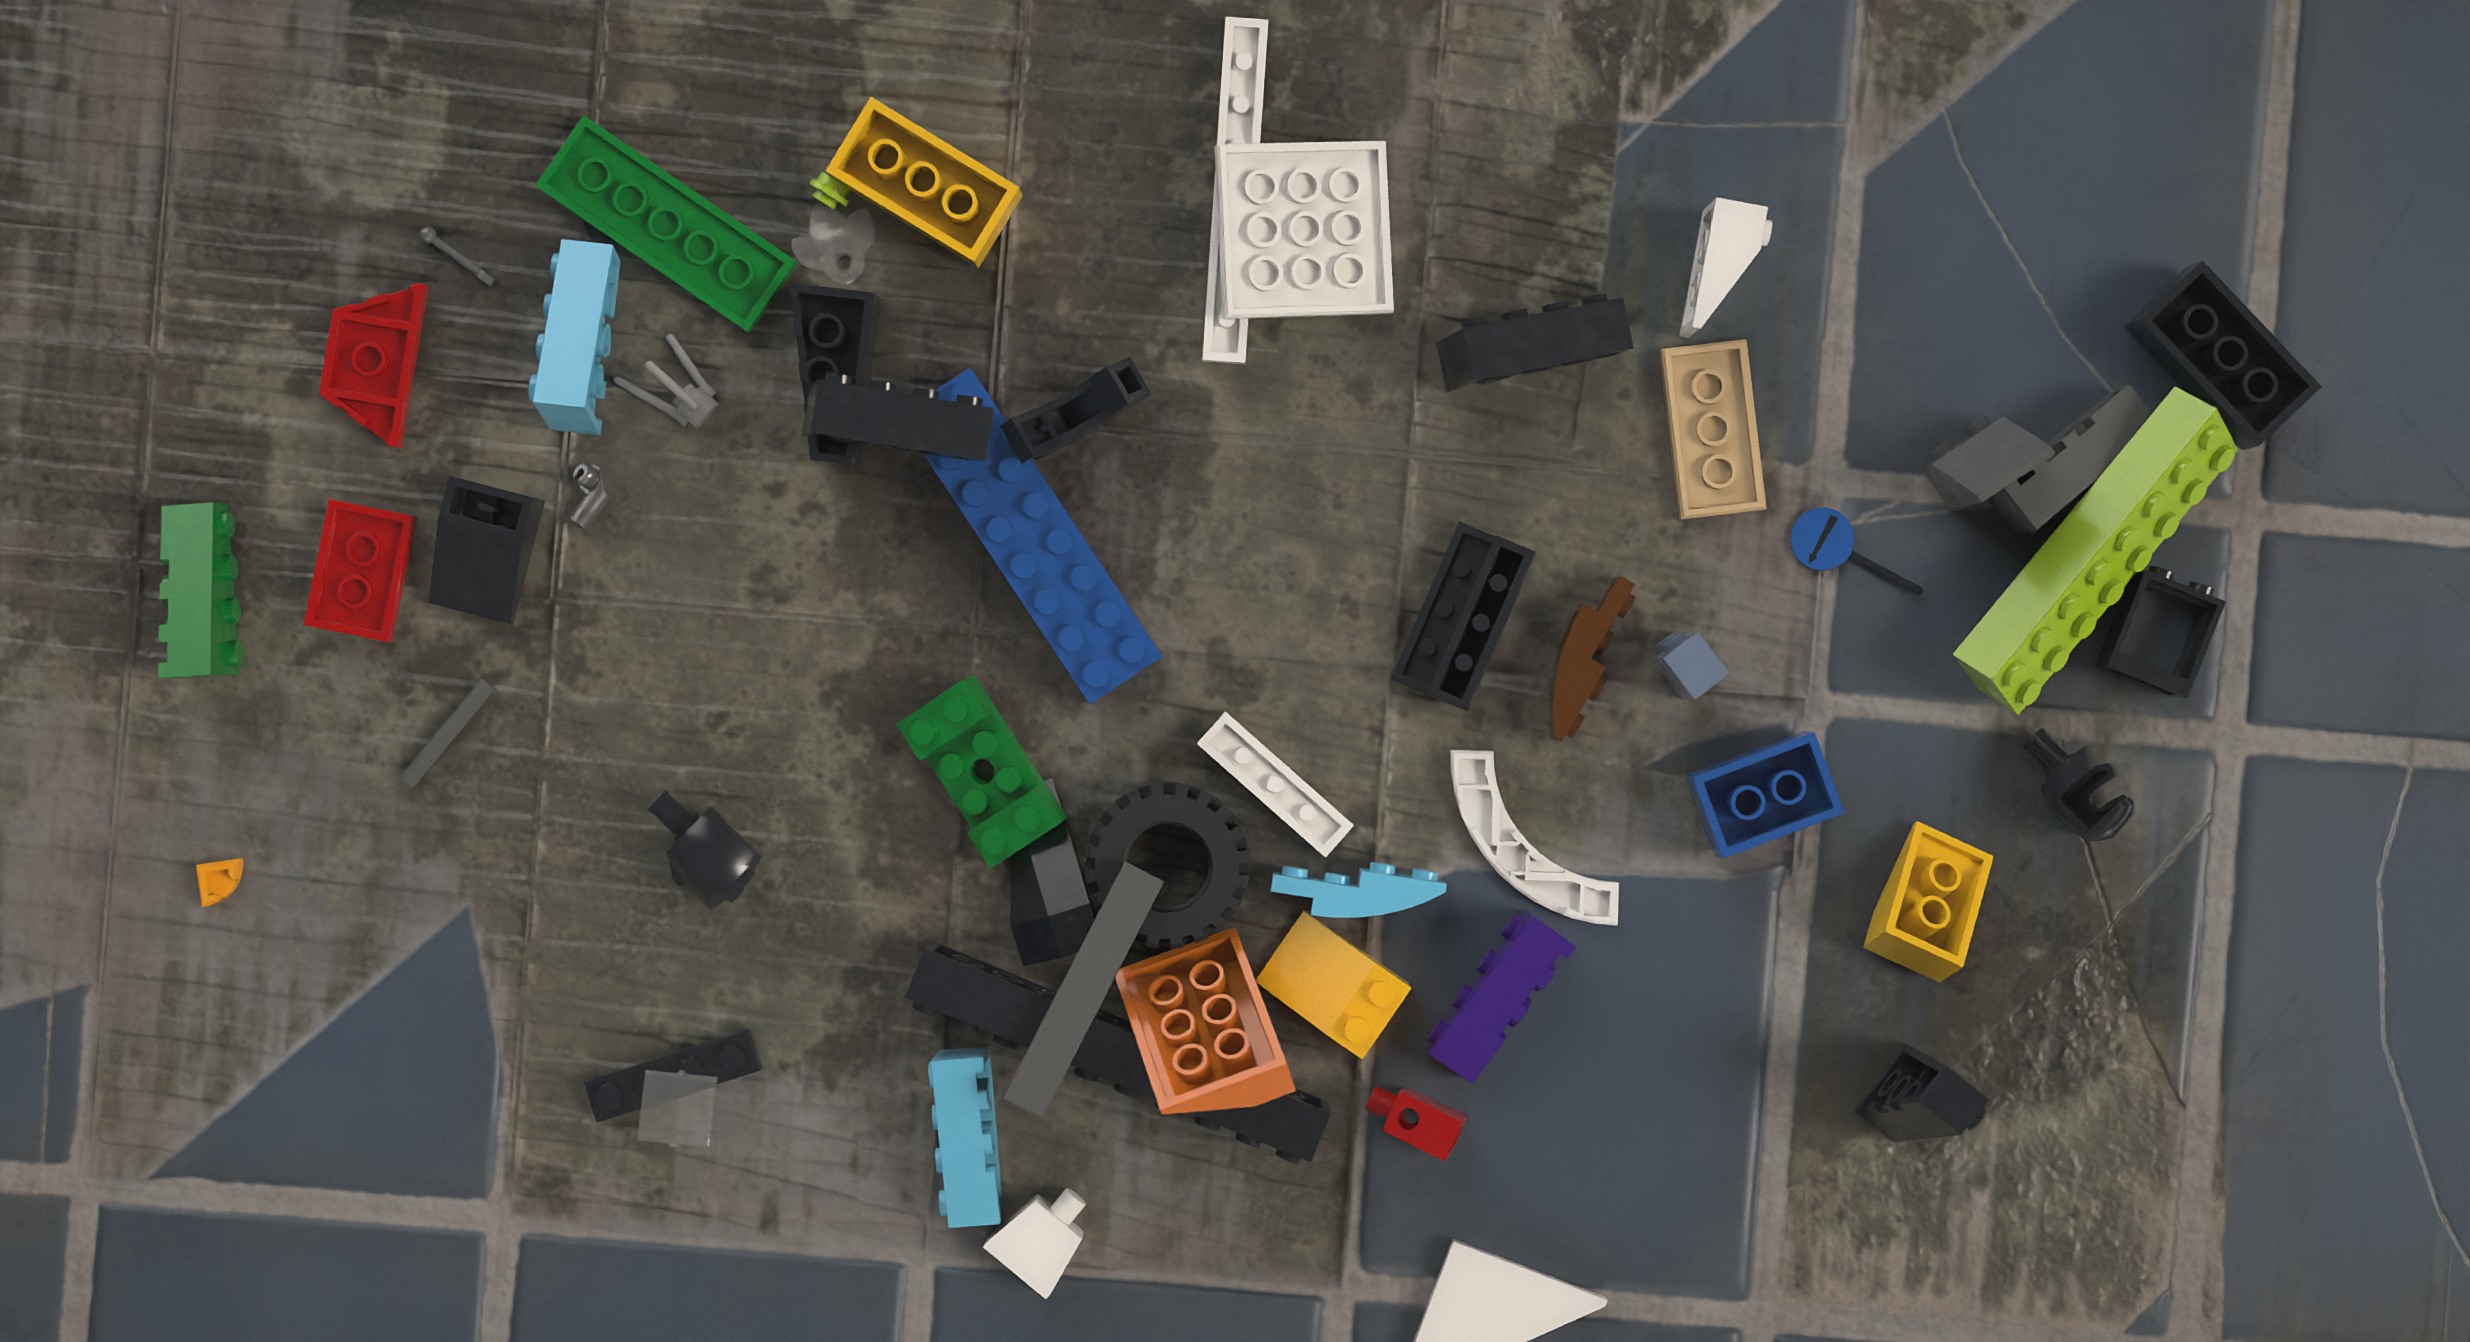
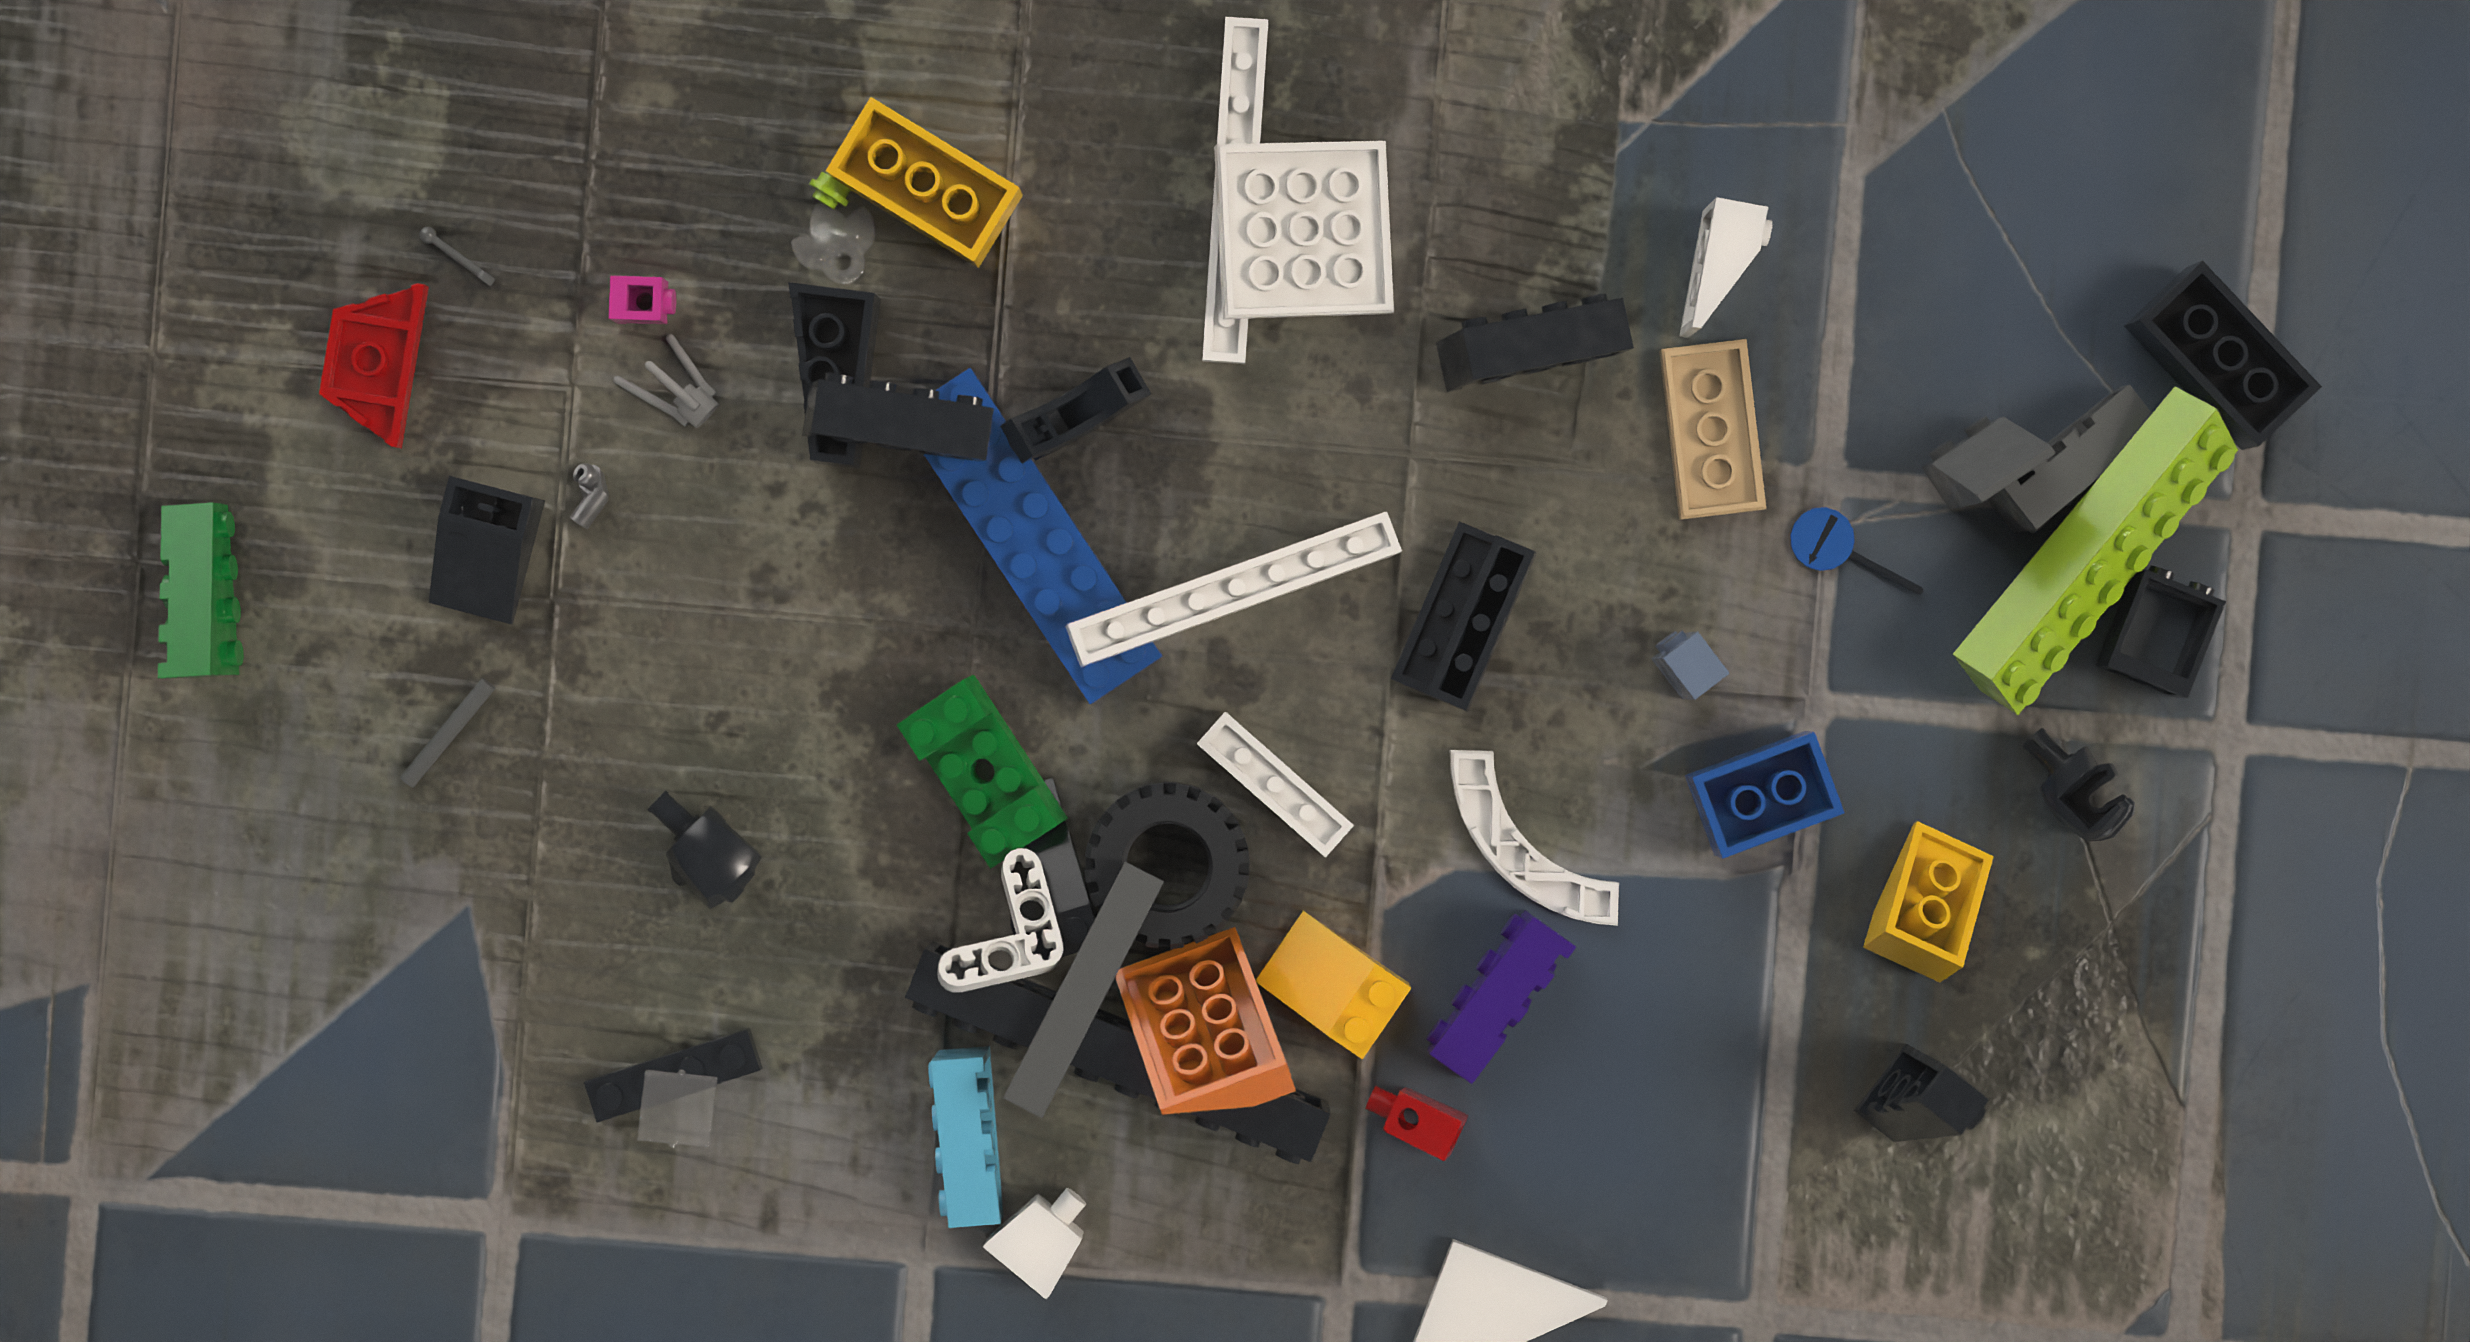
(218, 879): light orange tile -> none
(360, 570): red plate -> none
(576, 336): medium azure wedge -> none
(626, 297): none -> dark pink brick
(666, 224): green plate -> none
(1017, 946): none -> white beam
(1233, 589): none -> white plate
(1376, 892): medium azure slope -> none
(1574, 672): reddish brown slope -> none

